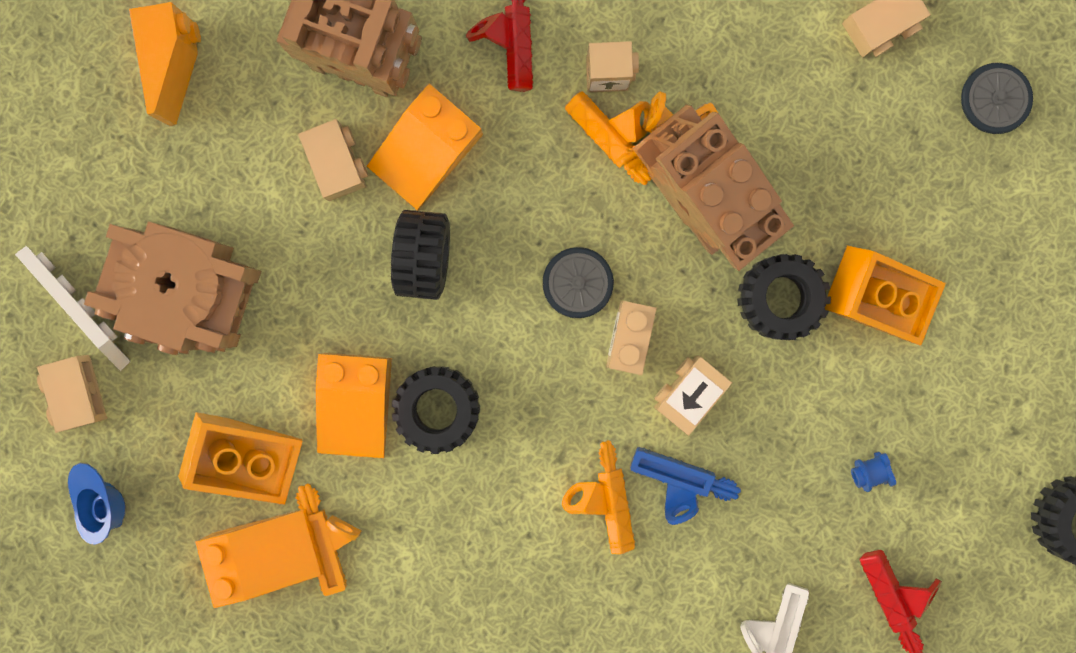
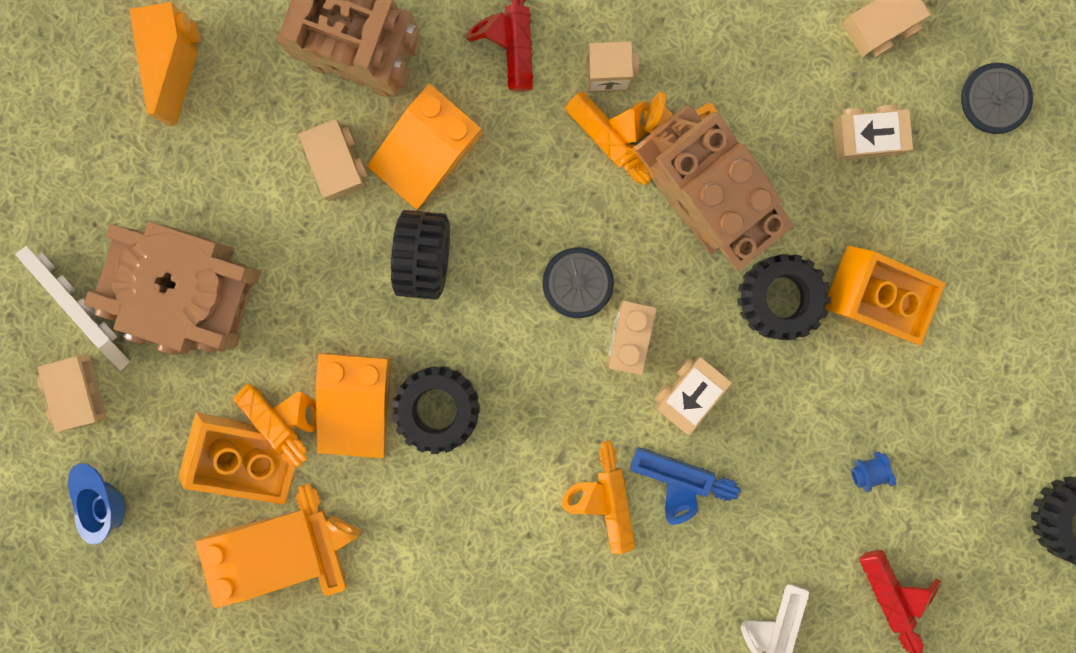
(278, 422): none -> light orange piece
(872, 133): none -> brick

